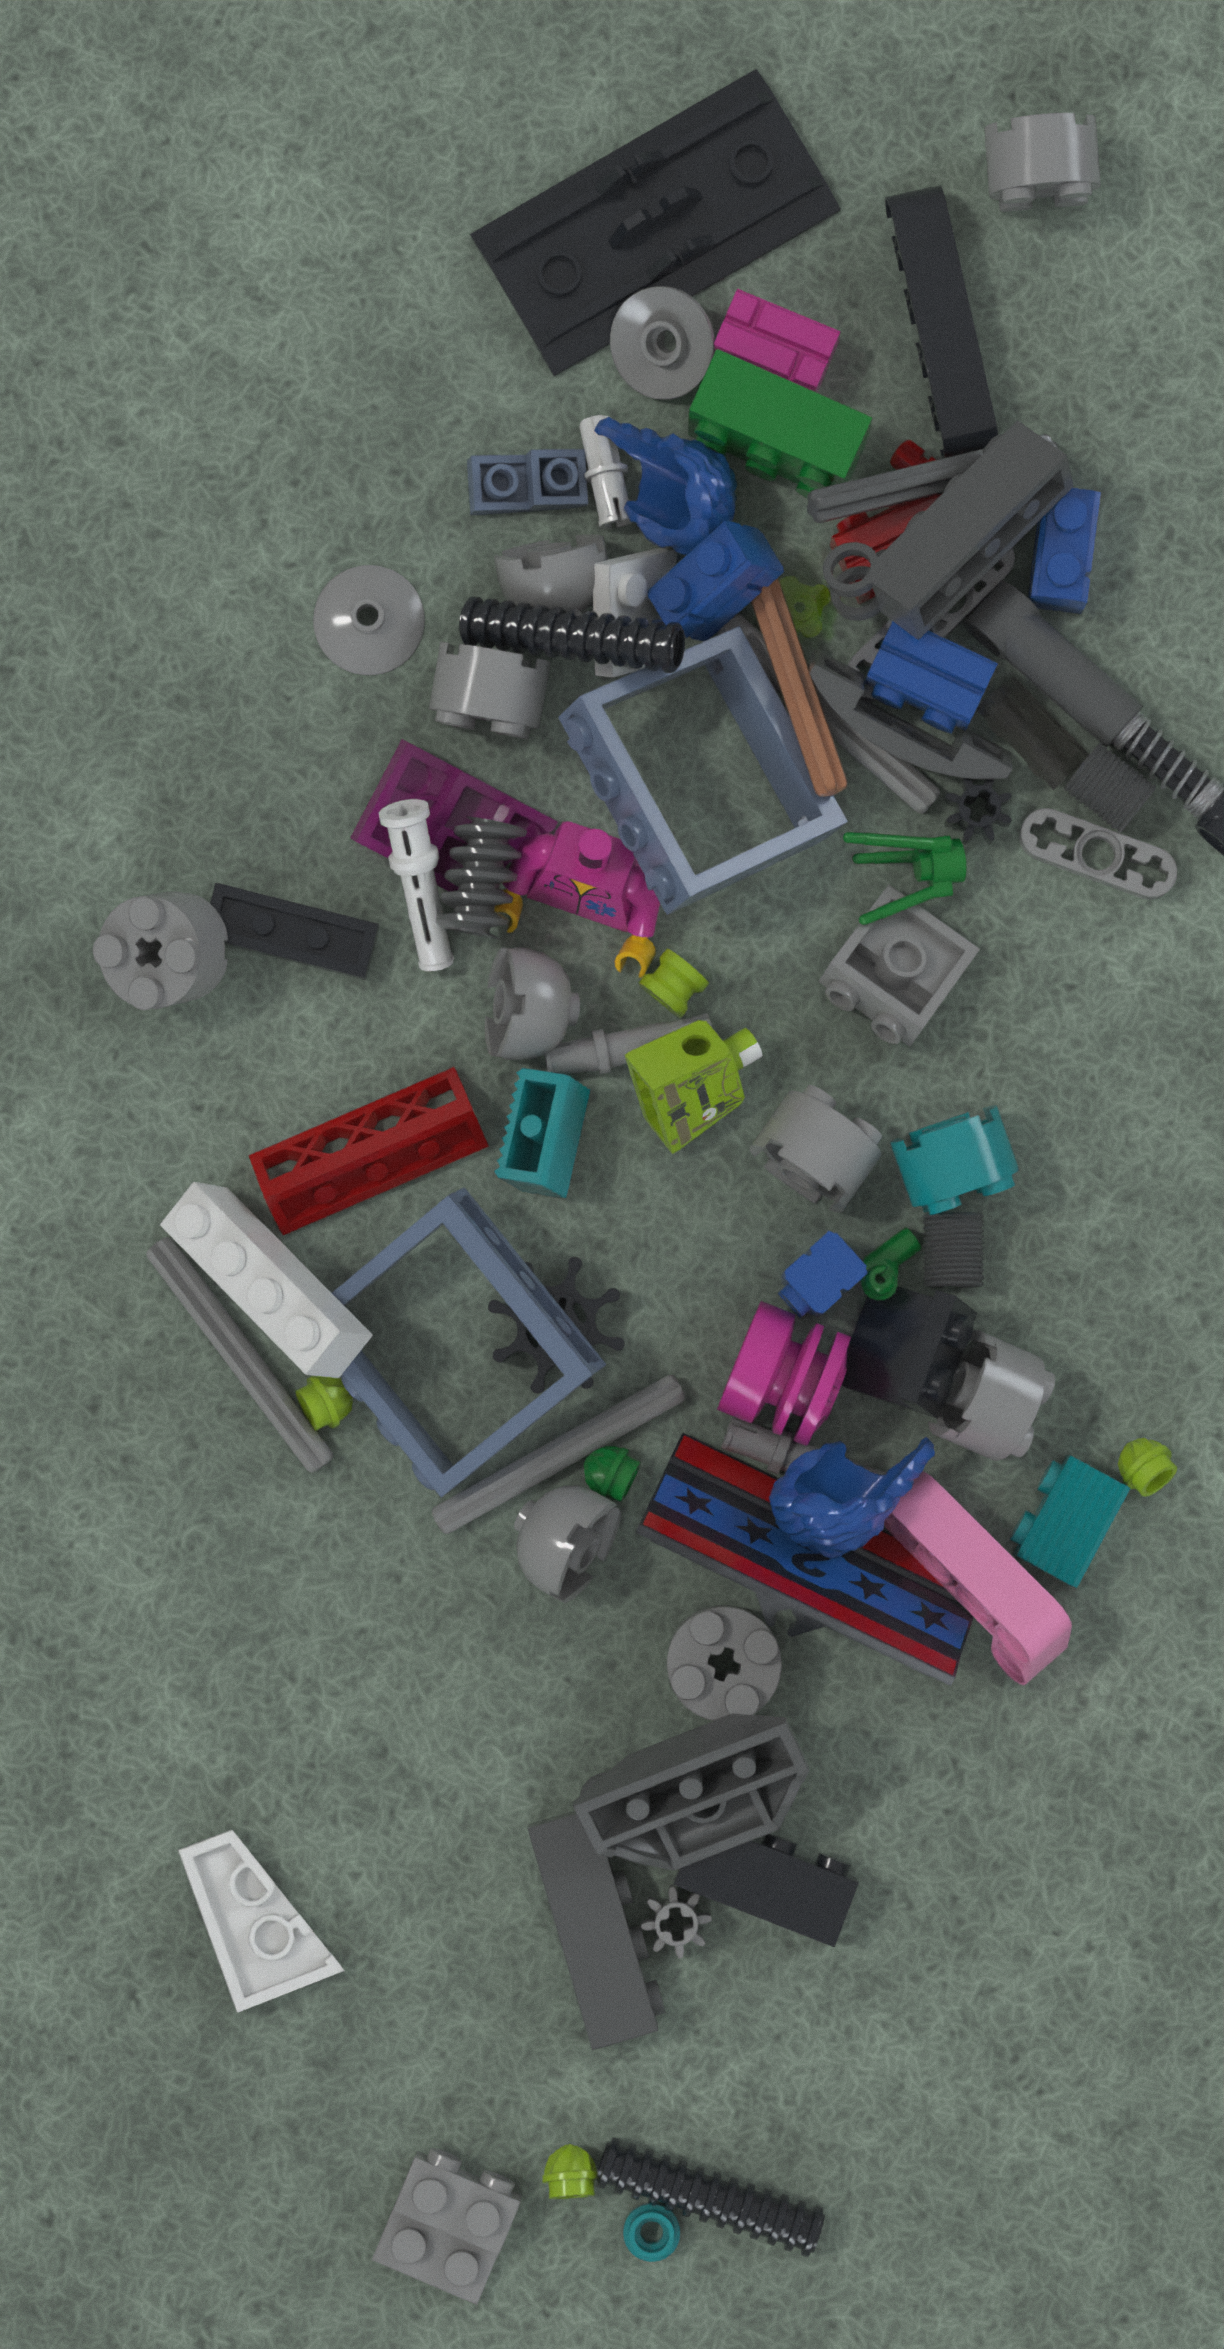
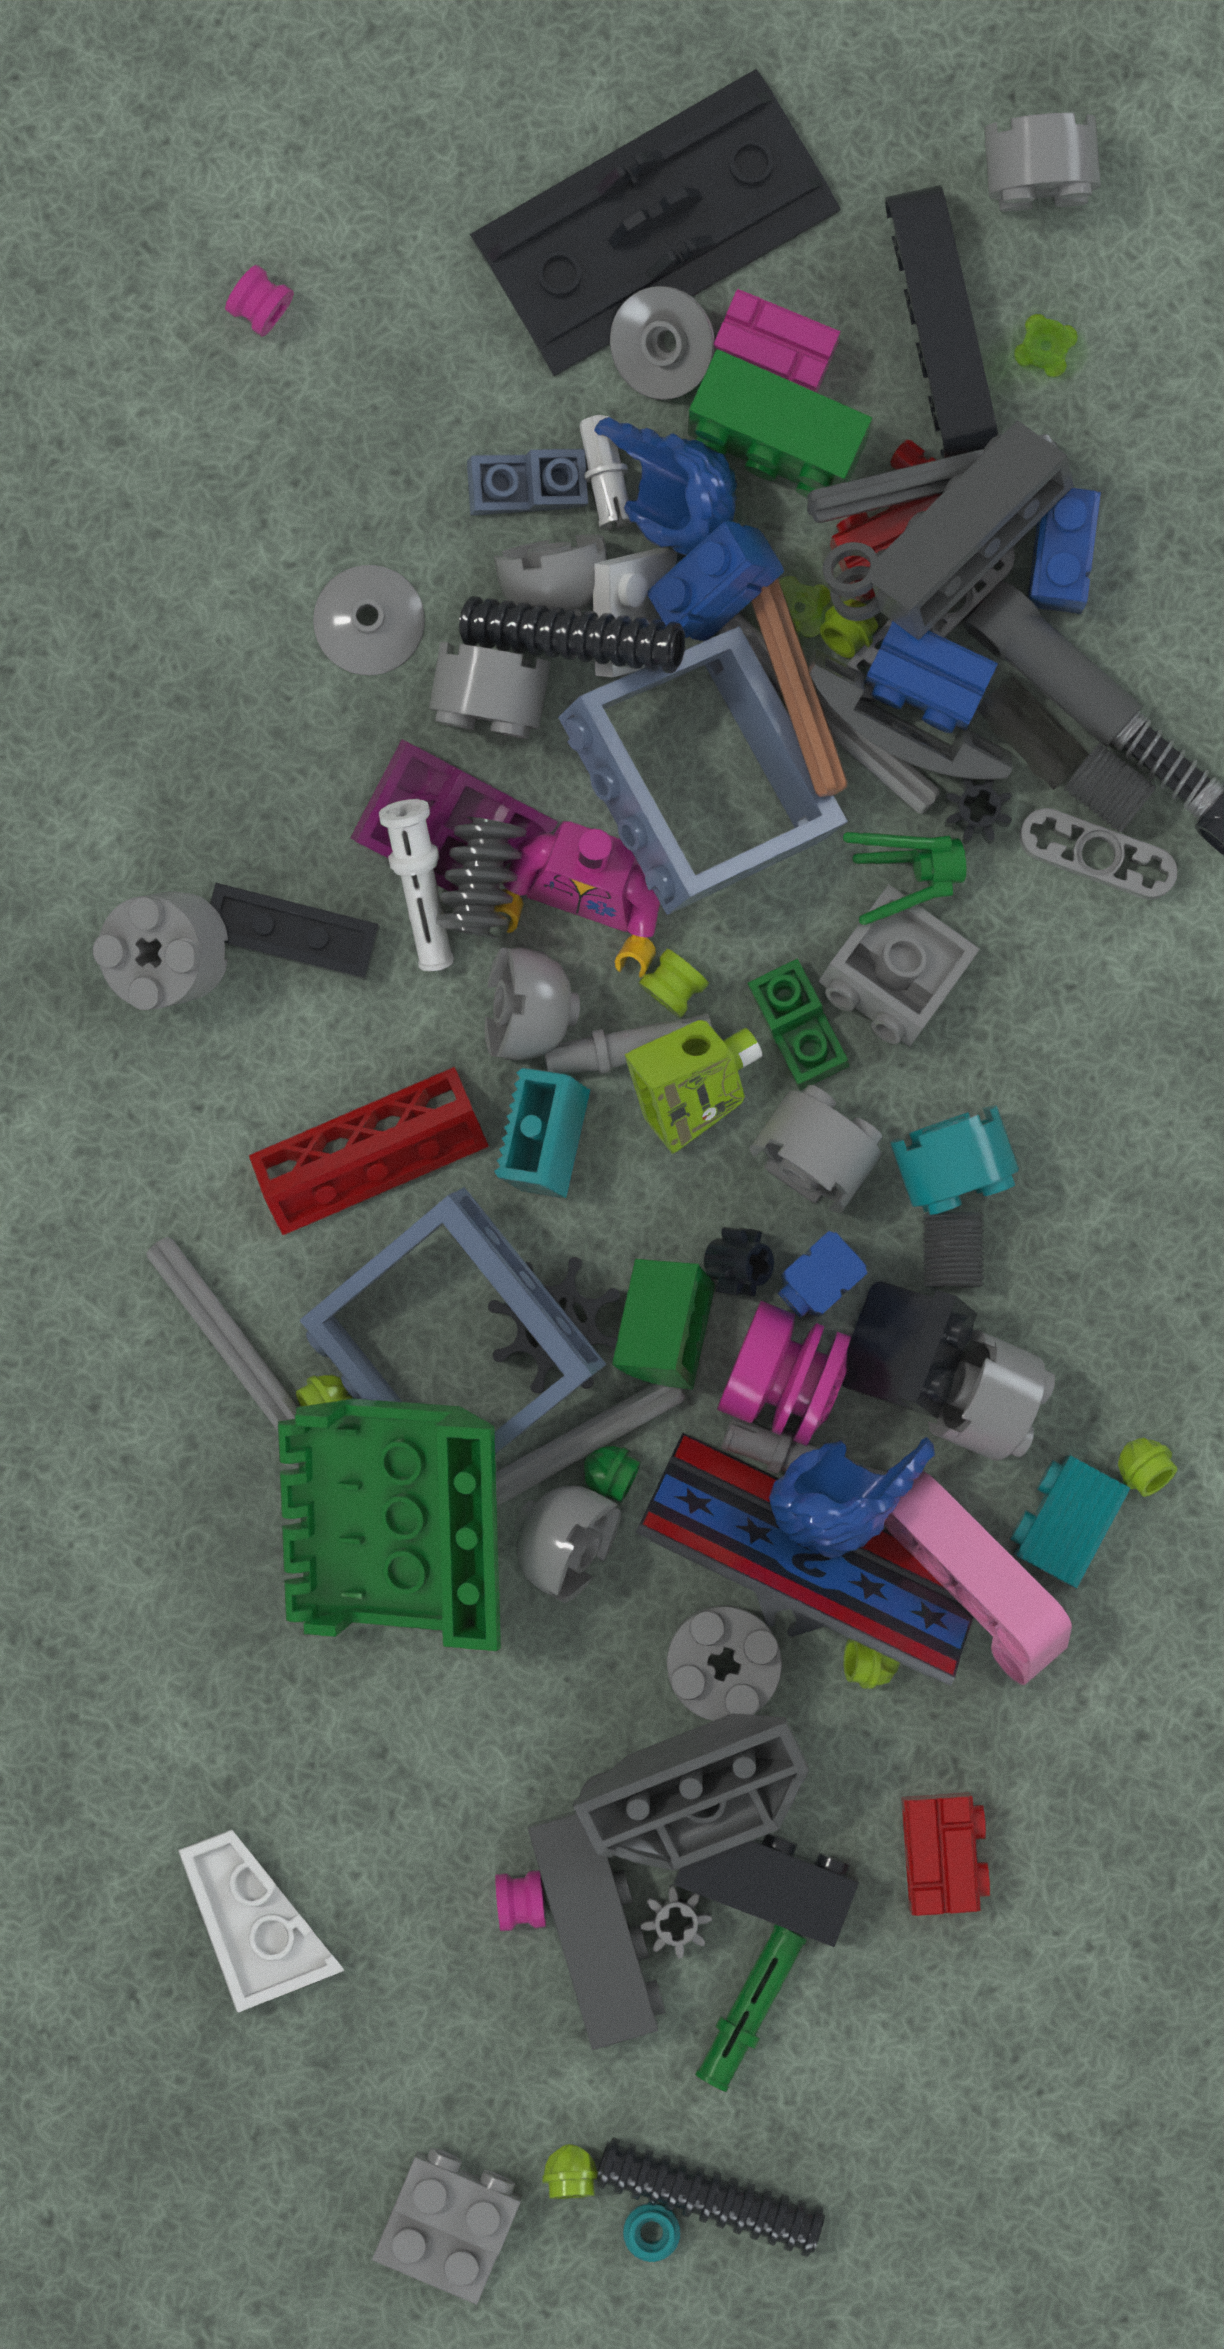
(259, 300): none -> dark pink wheel
(266, 1280): white brick -> none
(391, 1519): none -> green slope
(520, 1900): none -> dark pink wheel
(664, 1322): none -> green brick
(717, 2067): none -> green pin
(738, 1261): none -> black gear
(798, 1024): none -> green slope
(845, 635): none -> lime plate
(867, 1665): none -> lime plate
(884, 1264): green arm -> none
(943, 1853): none -> red brick
(1050, 330): none -> clear neon green plate

